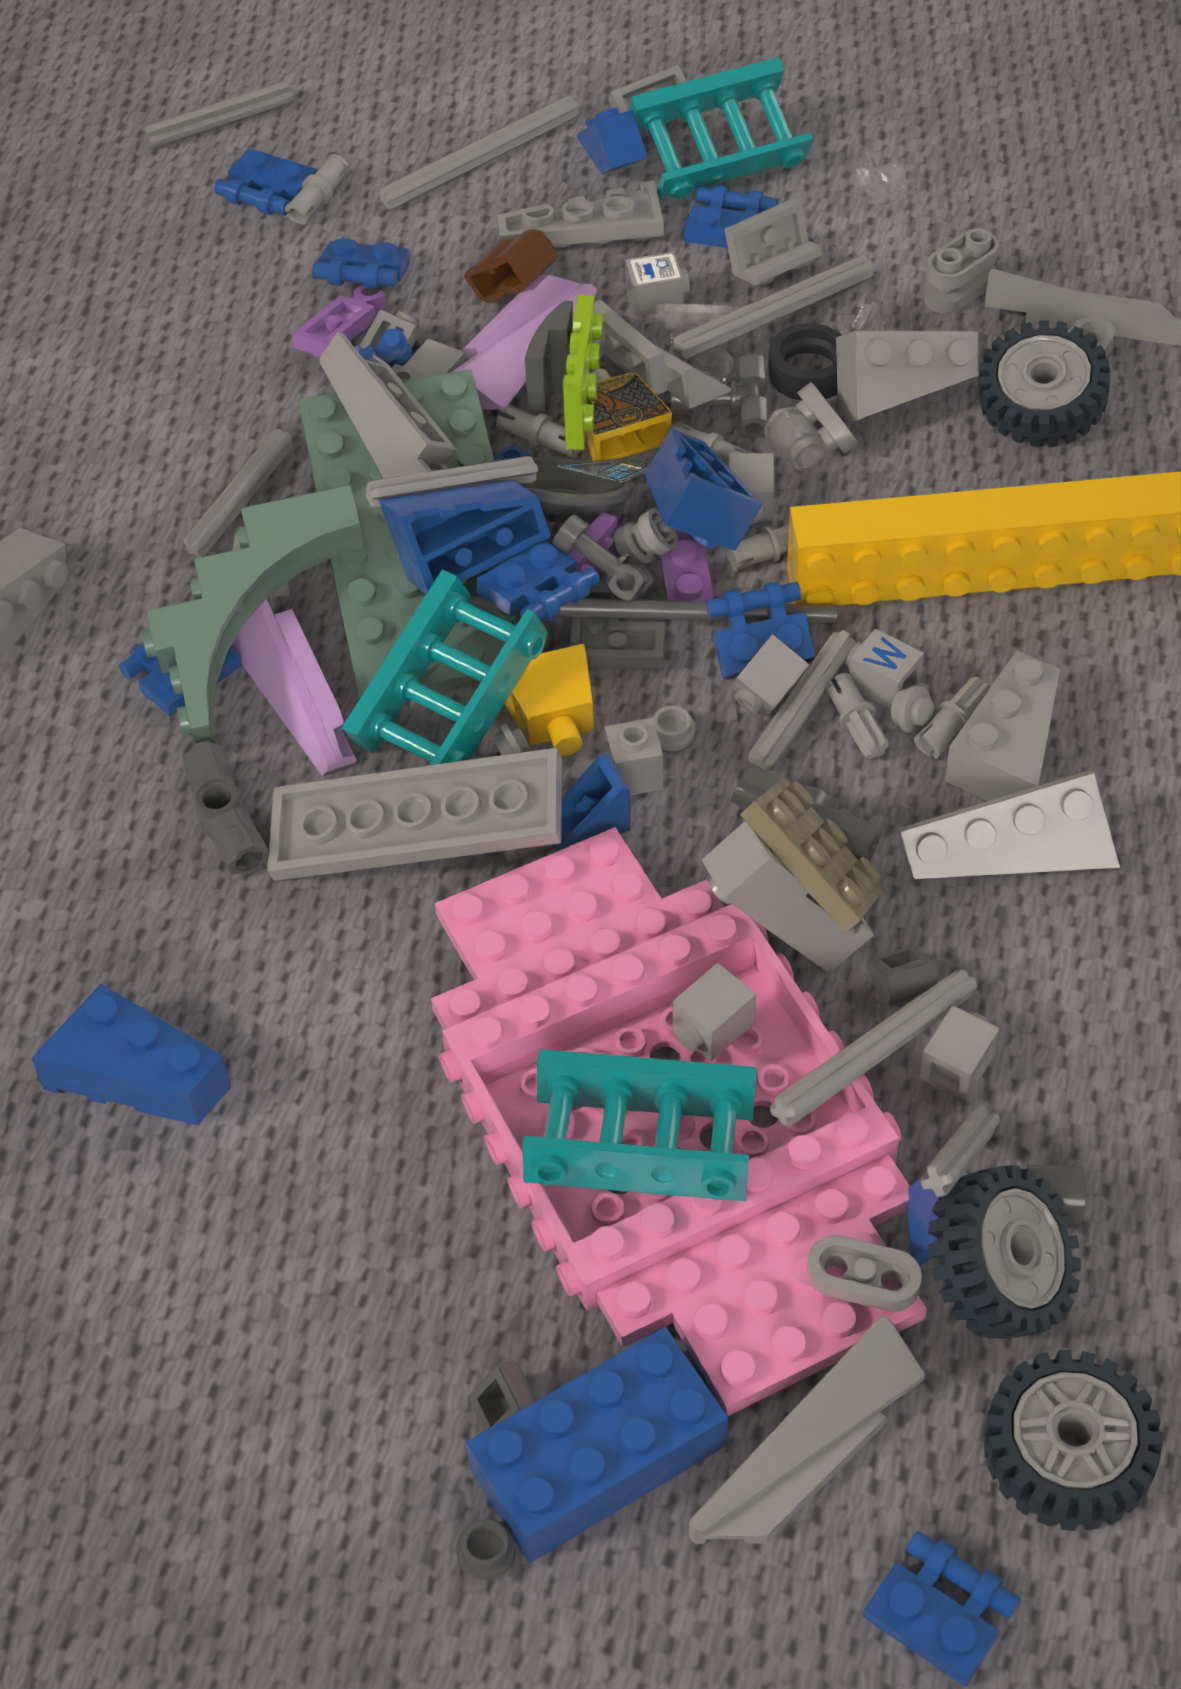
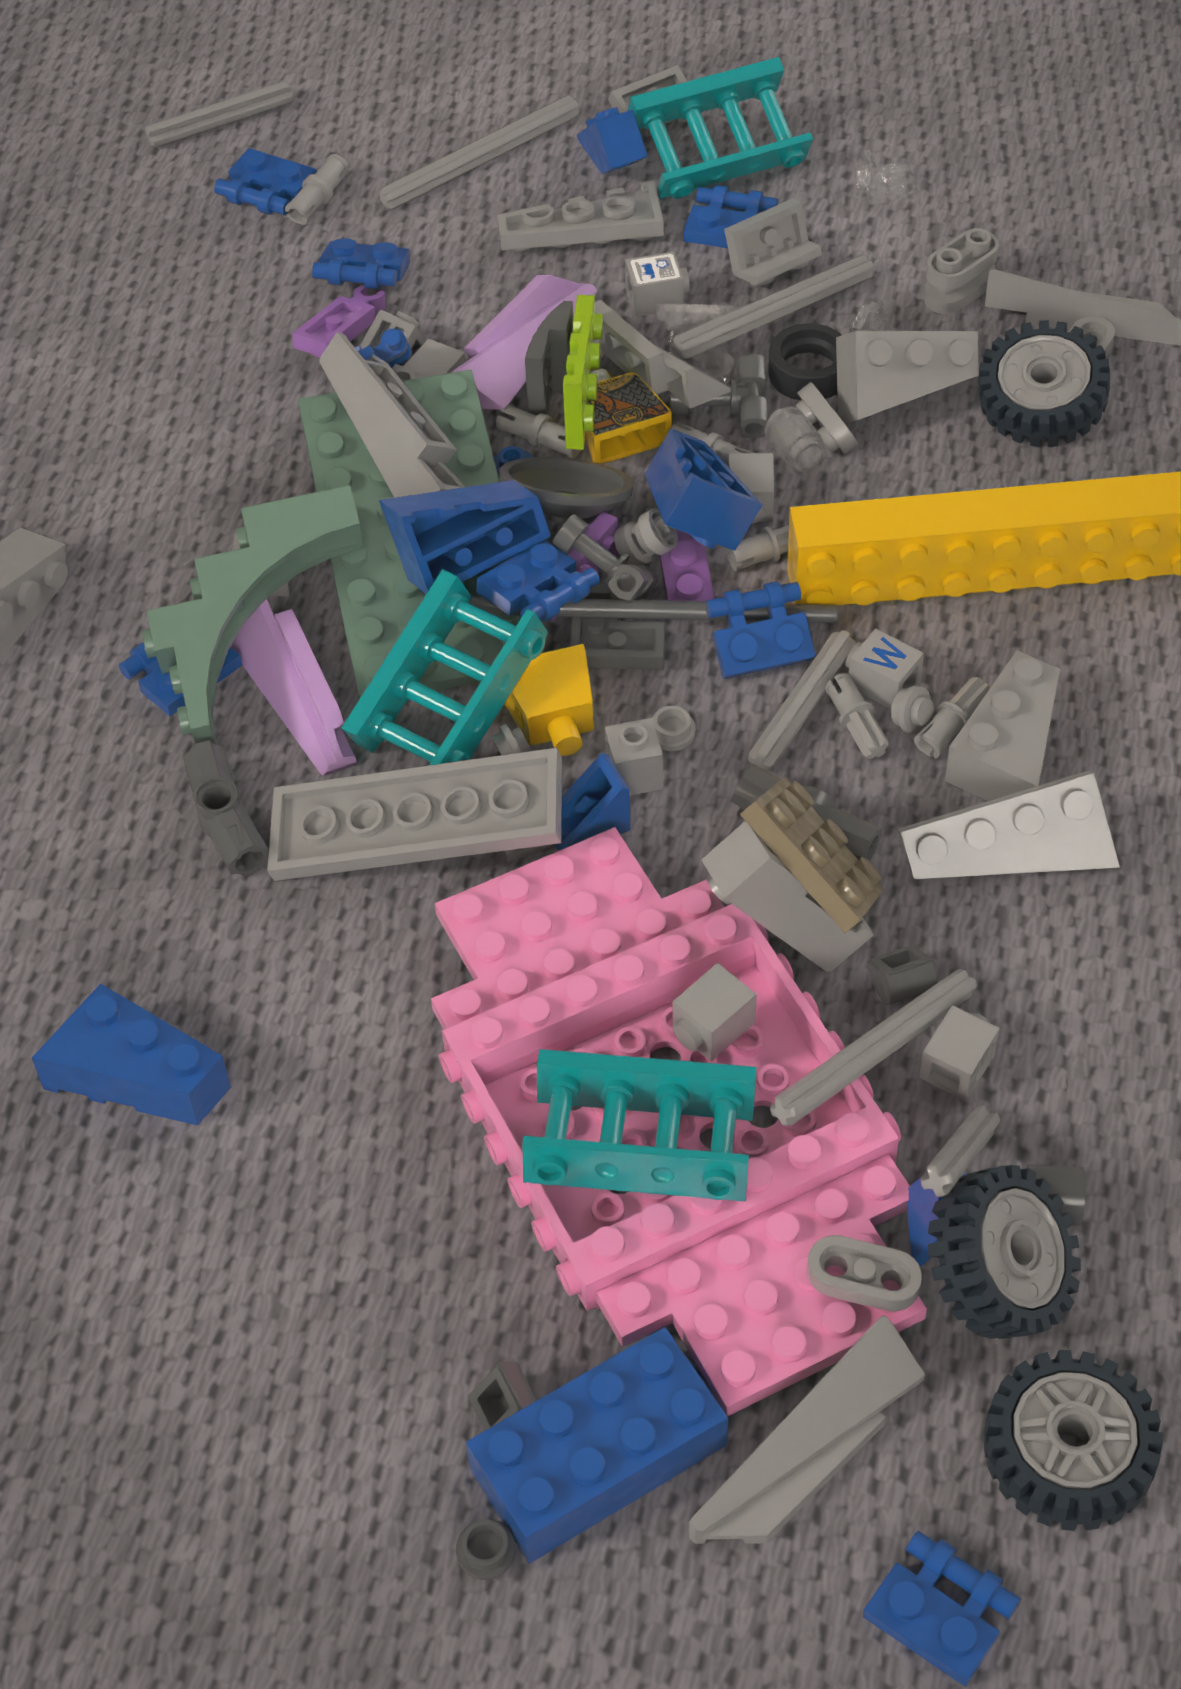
(238, 493): light grey axle -> none
(511, 265): reddish brown brick -> none
(520, 469): light grey axle -> none
(614, 469): sticker -> none
(768, 677): light grey brick -> none

